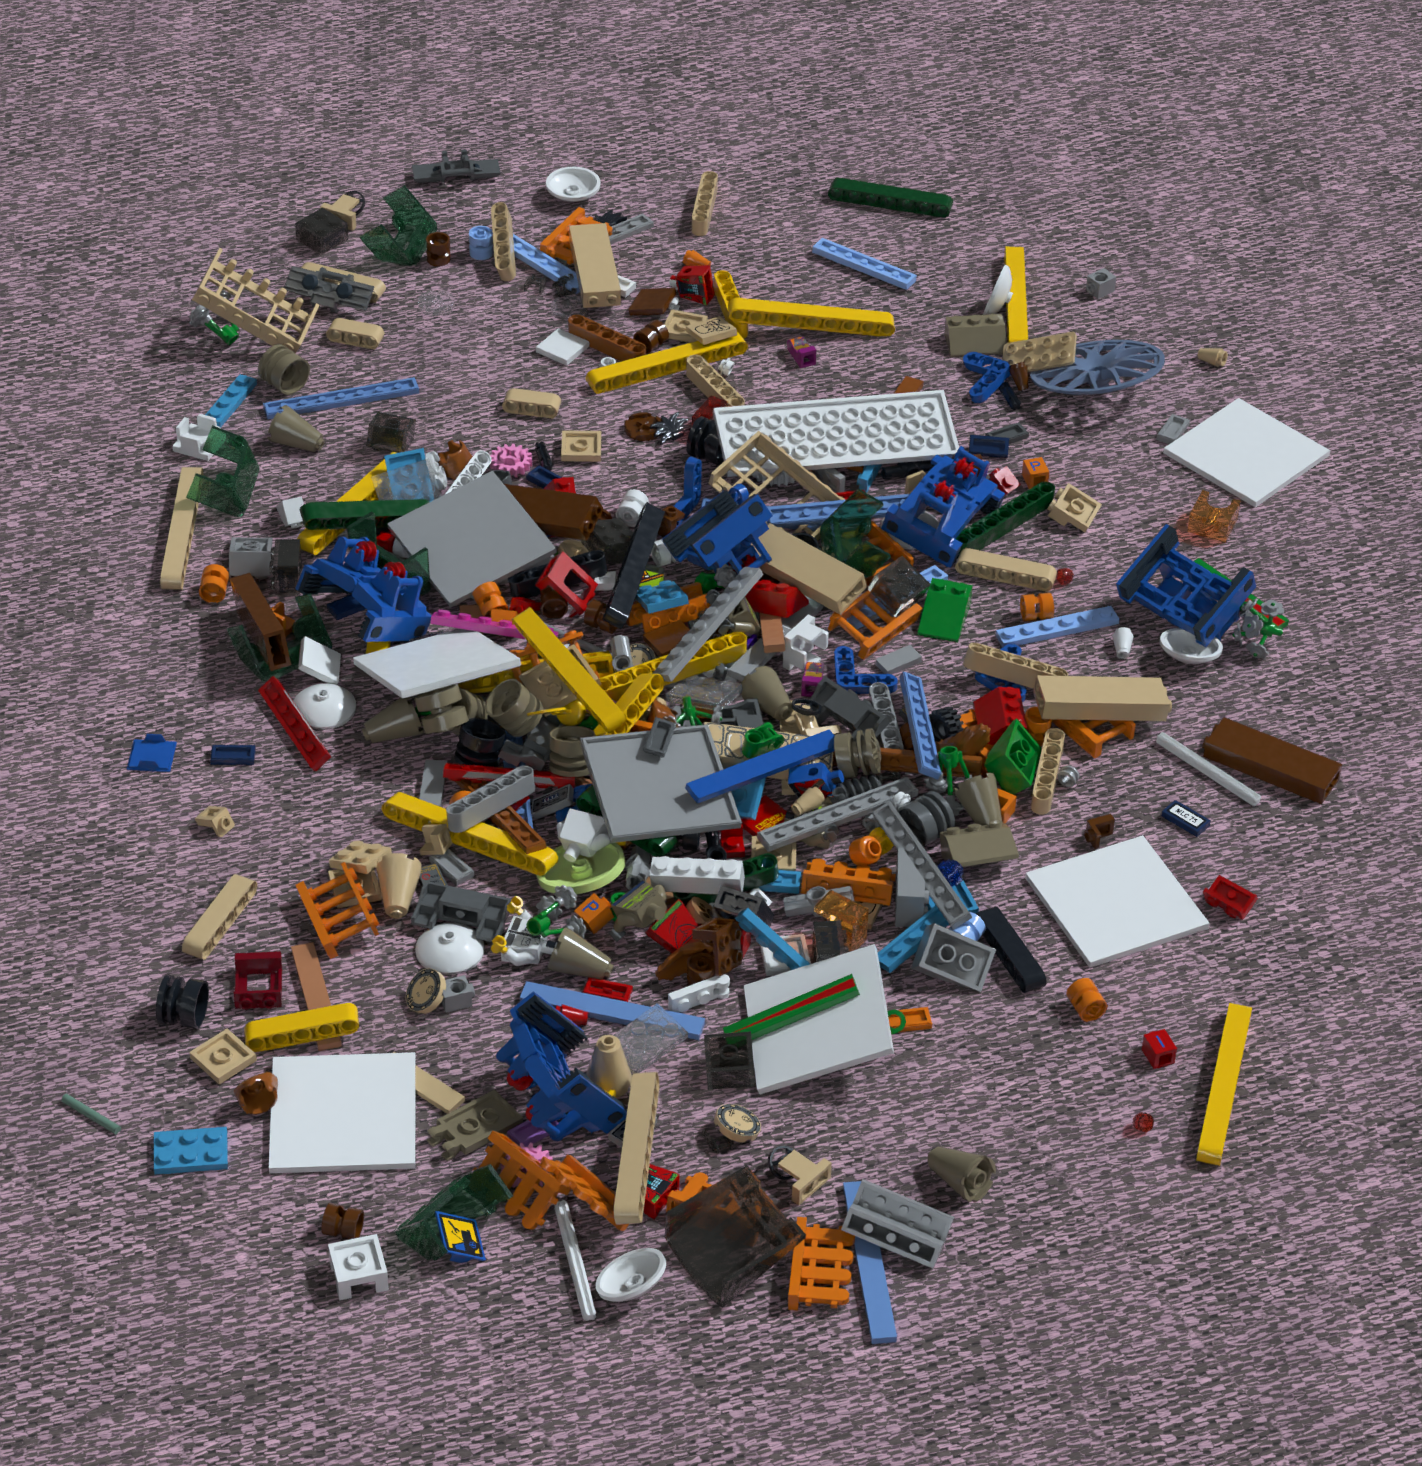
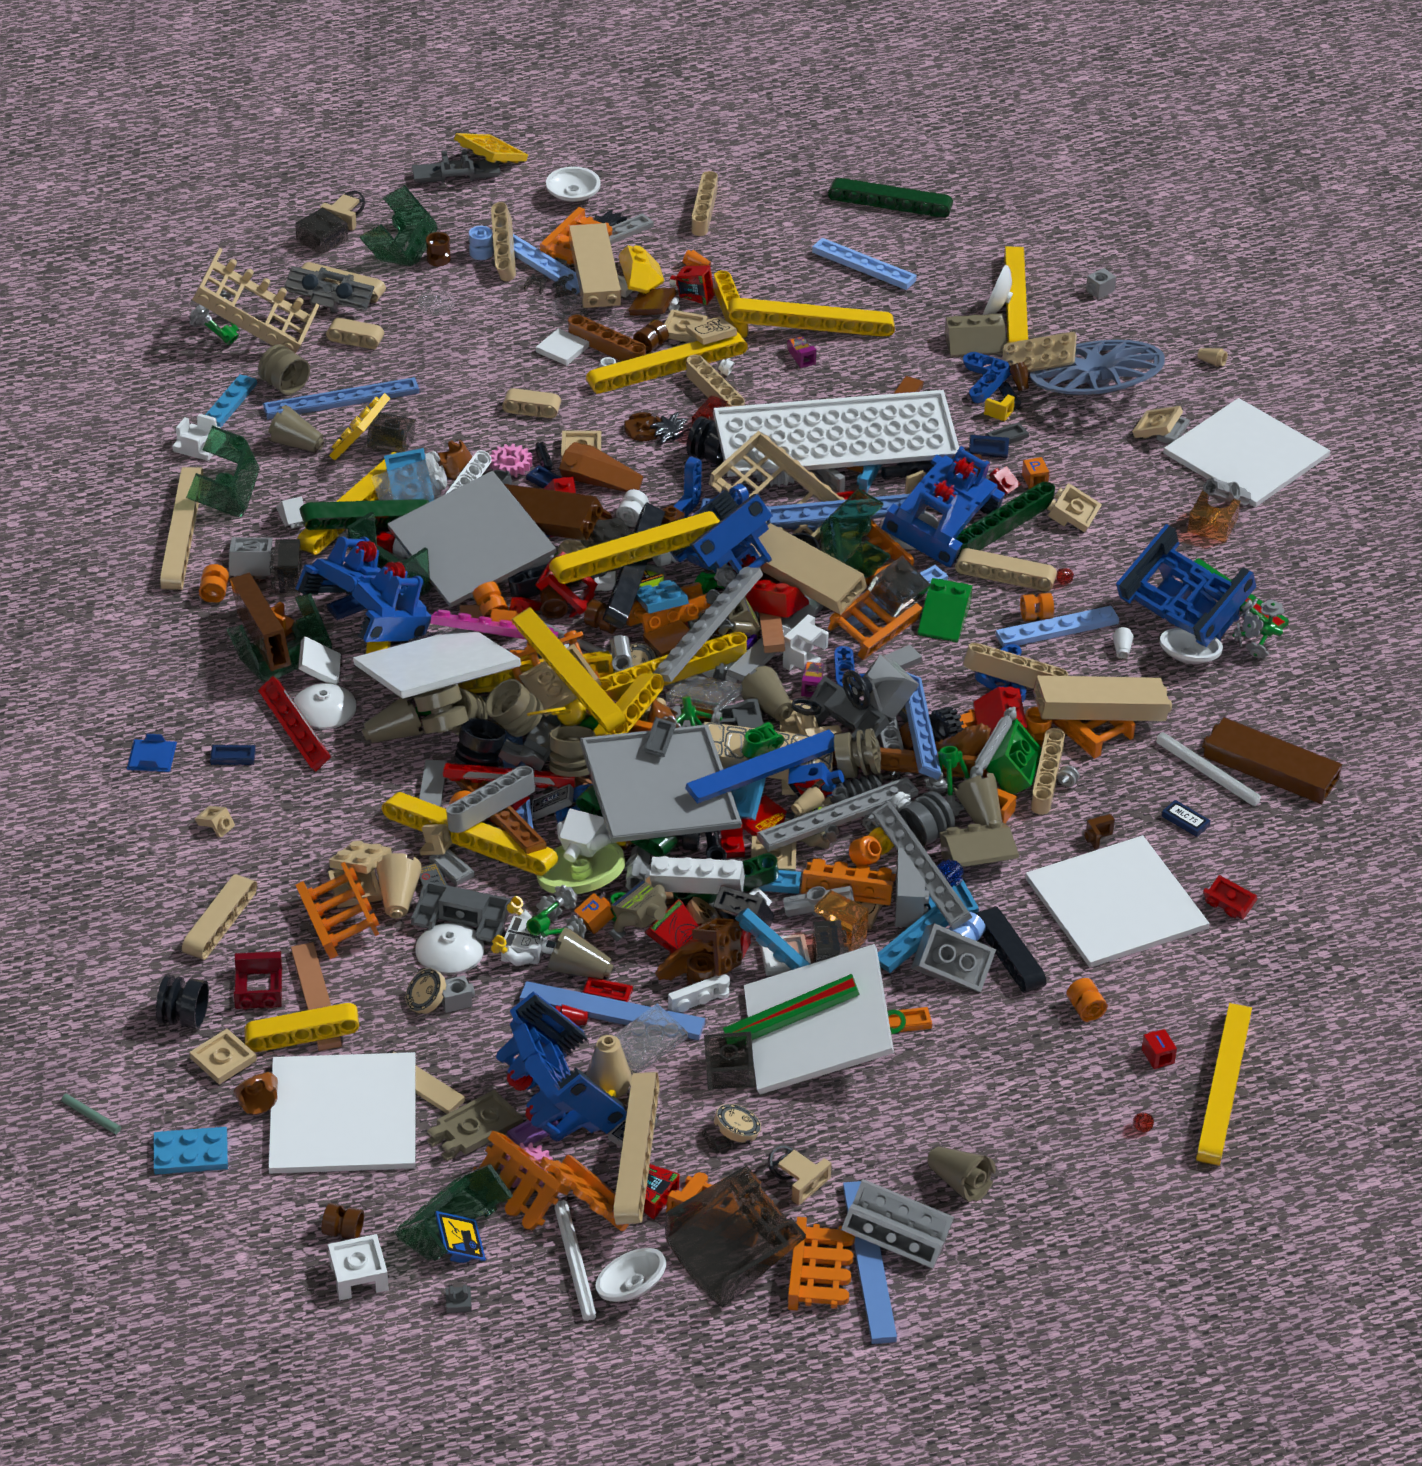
(358, 425): none -> yellow plate
(458, 1299): none -> dark grey tile
(490, 147): none -> yellow plate
(597, 468): none -> dark orange wedge
(631, 548): none -> yellow beam
(640, 269): none -> yellow wedge
(883, 686): none -> light grey piece
(993, 742): none -> light grey wheel
(999, 410): none -> yellow panel
(1157, 422): none -> tan plate
(1226, 491): none -> light grey piece

